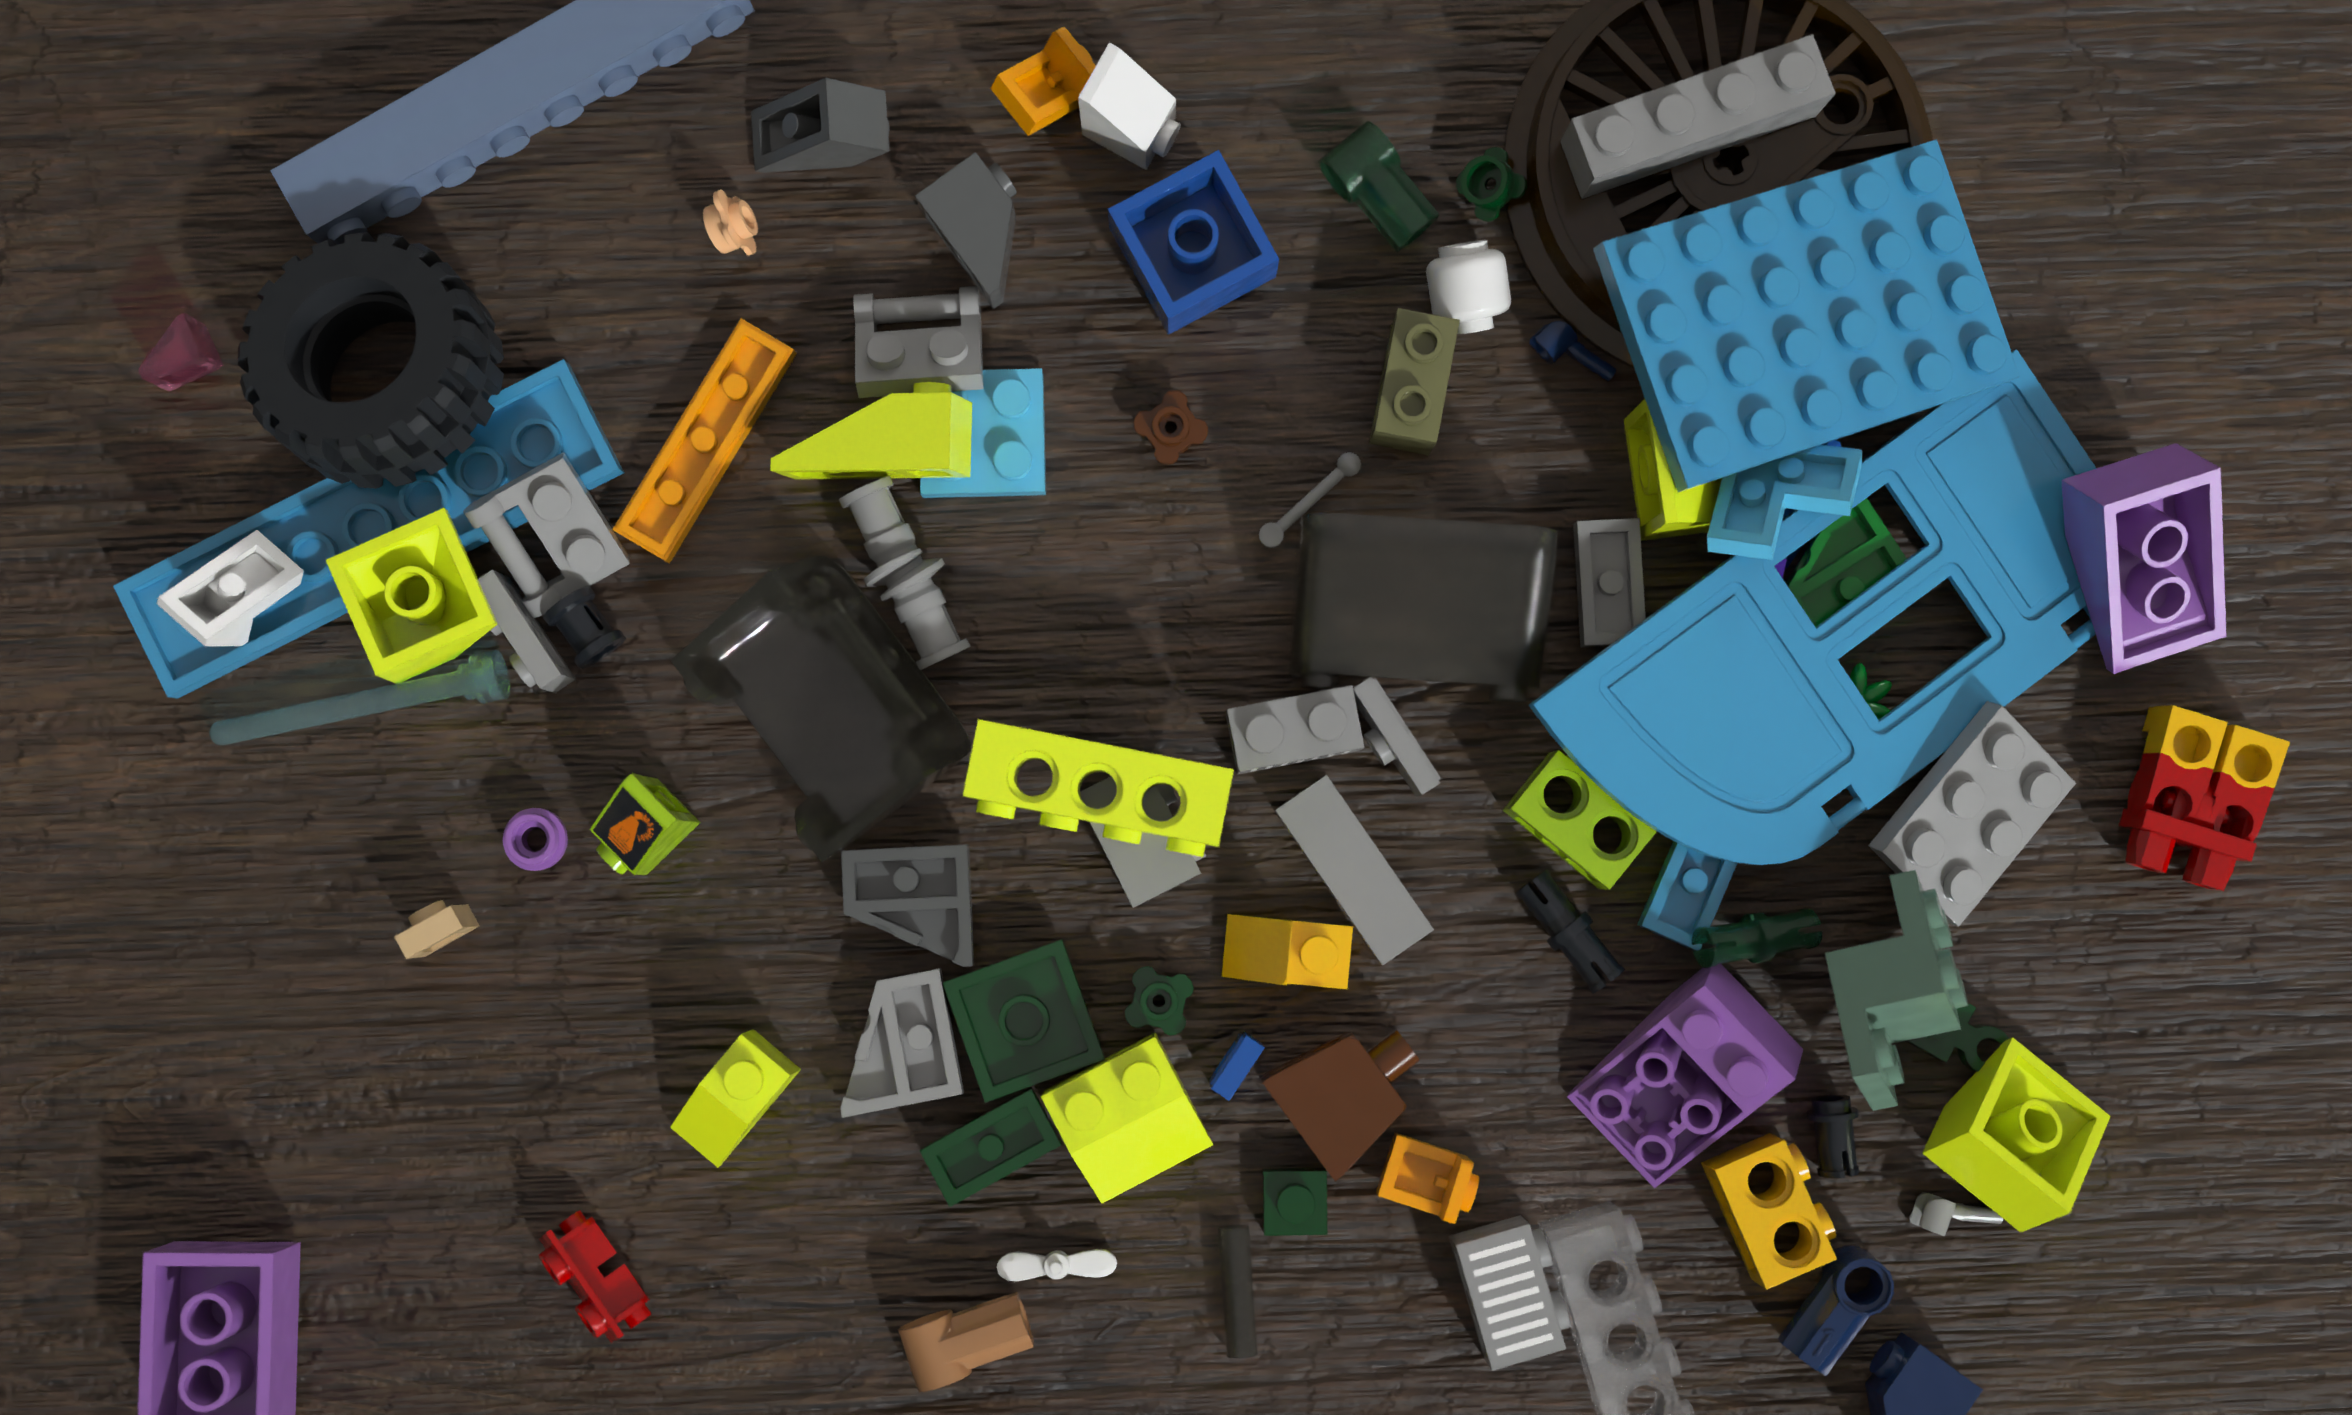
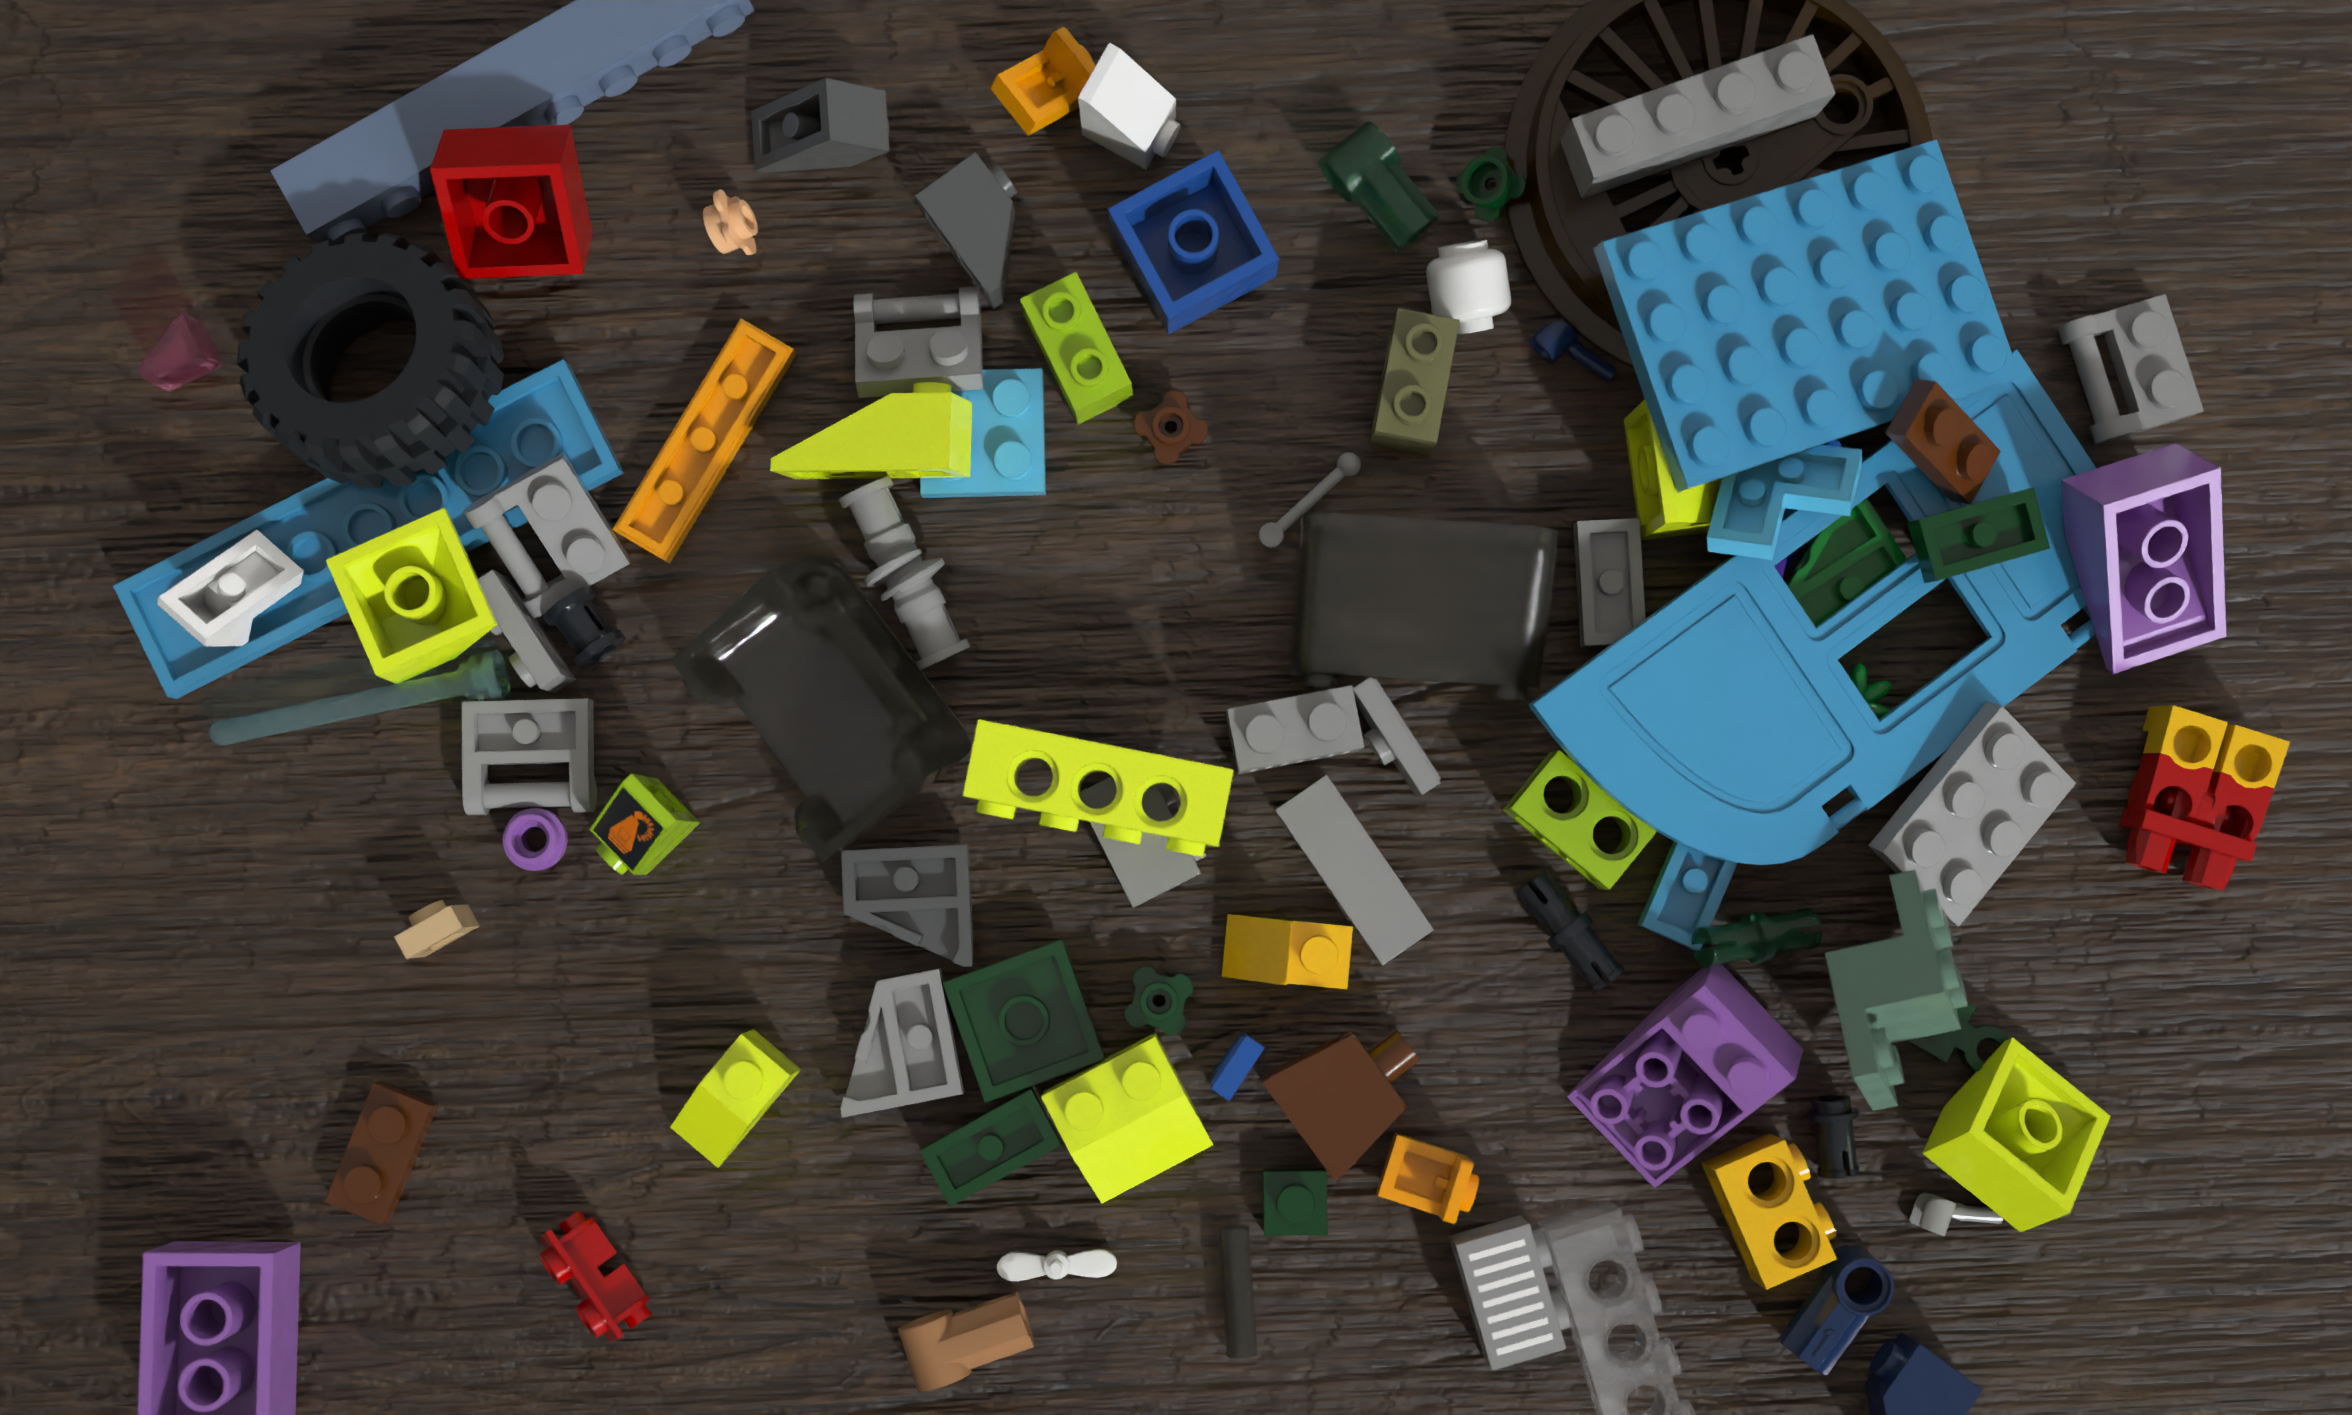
(381, 1153): none -> reddish brown plate
(512, 201): none -> red brick
(528, 734): none -> light grey plate
(1077, 348): none -> lime brick
(1943, 441): none -> reddish brown plate
(1978, 535): none -> dark green plate
(2147, 364): none -> light grey plate

